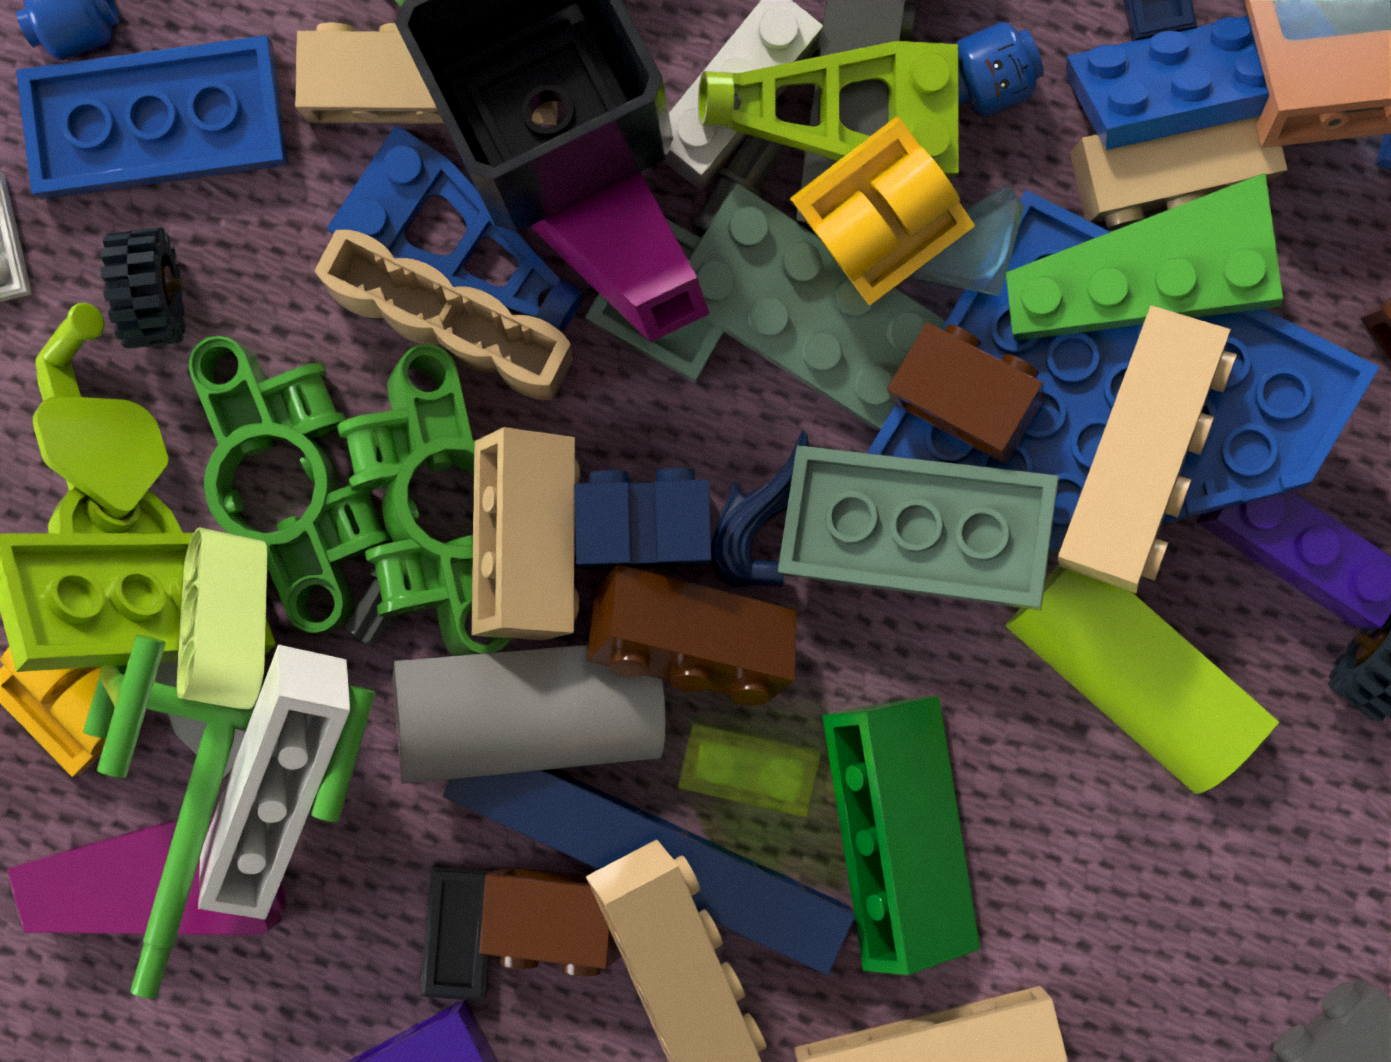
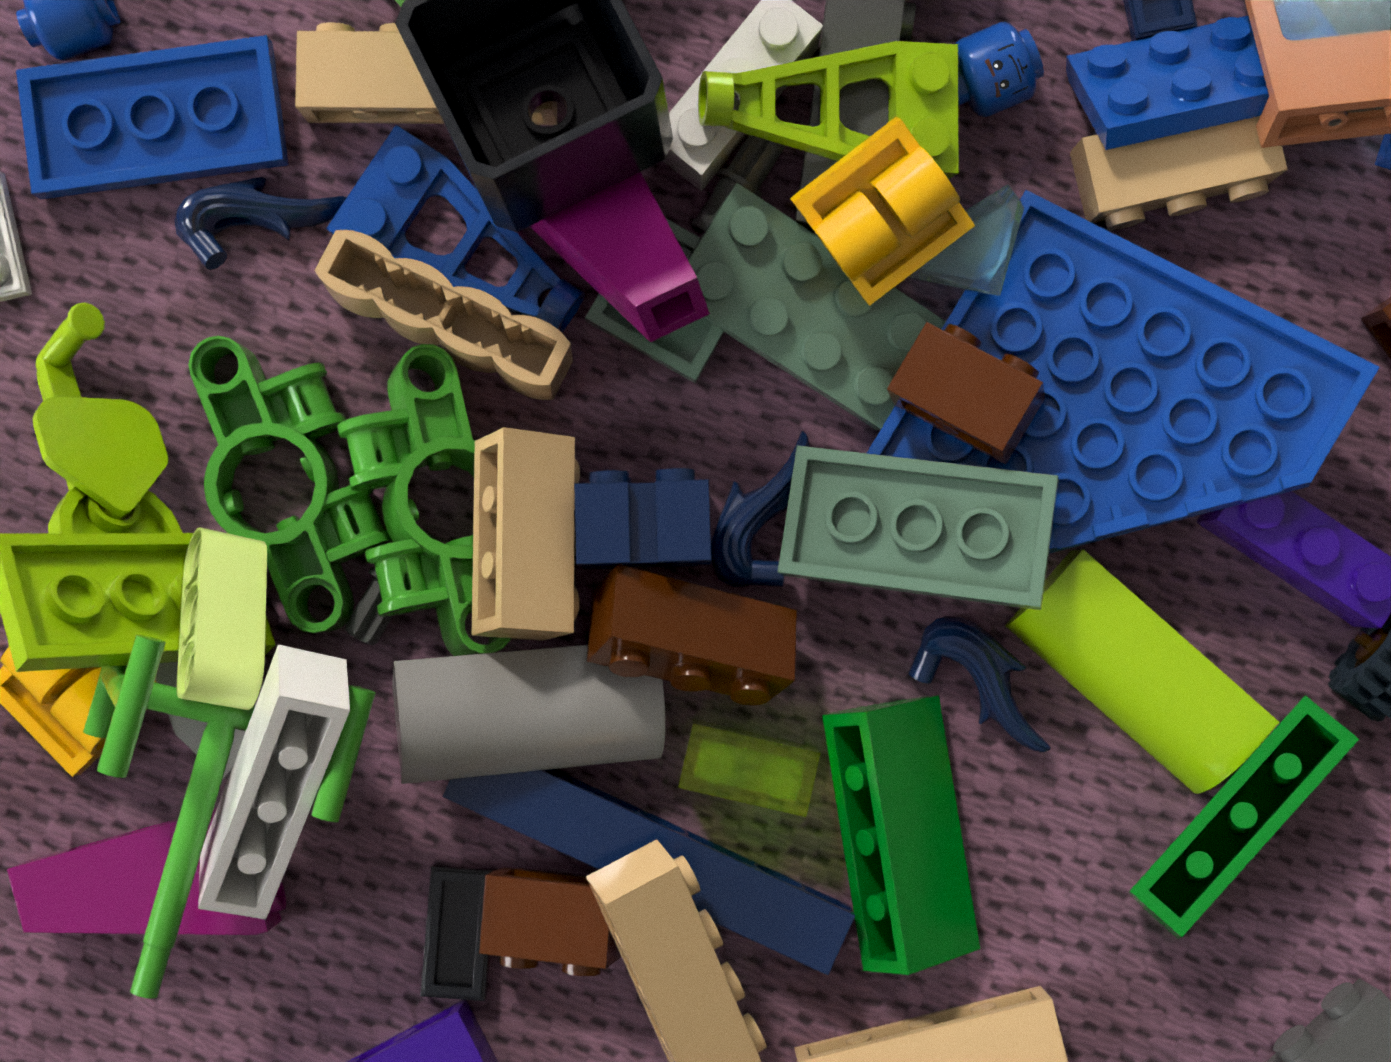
(143, 287): black wheel -> none
(240, 204): none -> dark blue piece
(987, 664): none -> dark blue piece
(1144, 450): tan brick -> none
(1187, 260): bright green wing -> none
(1242, 817): none -> green brick

